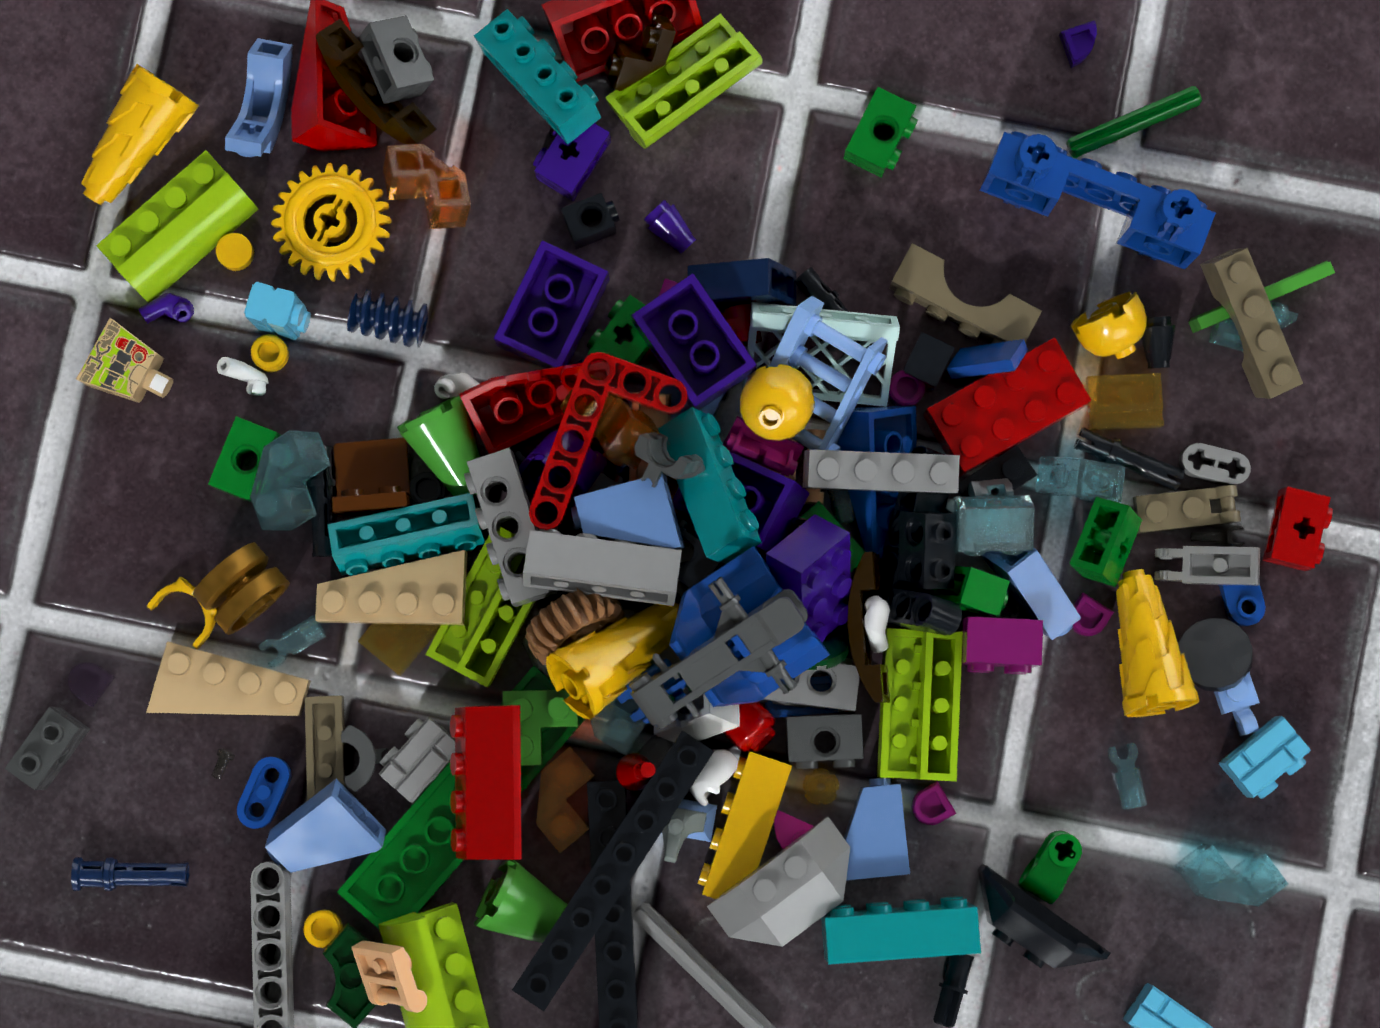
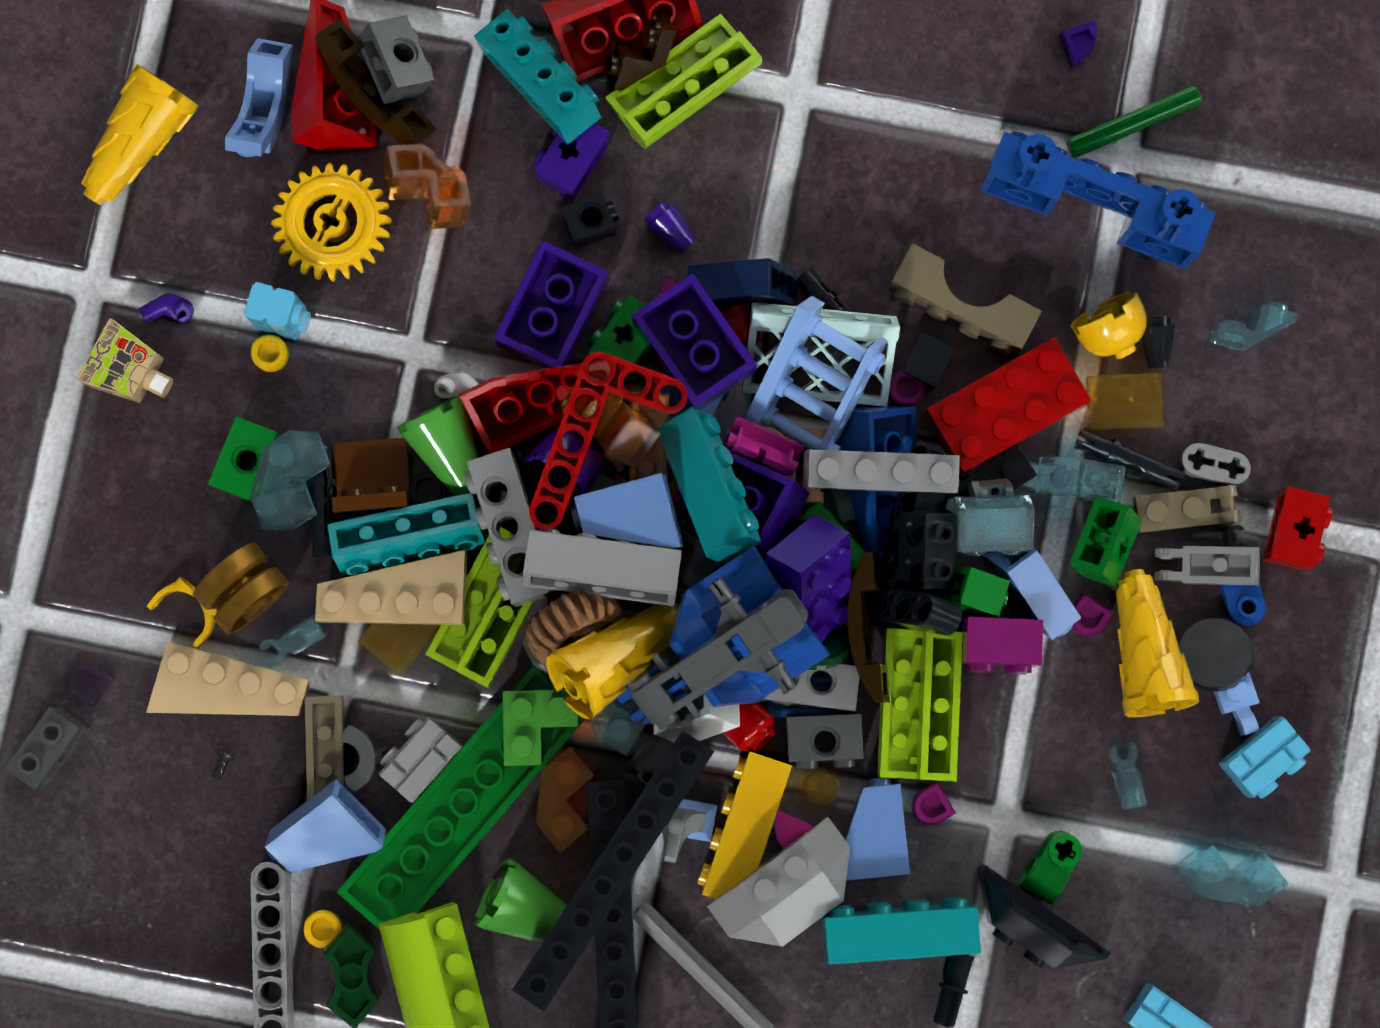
(113, 874): dark blue pin -> none
(177, 227): lime brick -> none
(234, 251): yellow tile -> none
(240, 370): white arm -> none
(263, 791): blue plate -> none
(387, 319): dark blue piece -> none
(388, 967): light nougat plate -> none
(486, 783): red slope -> none
(634, 771): red cone -> none
(653, 450): dark grey piece -> none
(716, 771): white hair -> none
(777, 402): yellow cylinder -> none
(875, 623): white arm -> none
(883, 111): green brick -> none
(987, 359): blue tile -> none
(1266, 353): dark tan arch -> none
(1273, 291): bright green tile -> none

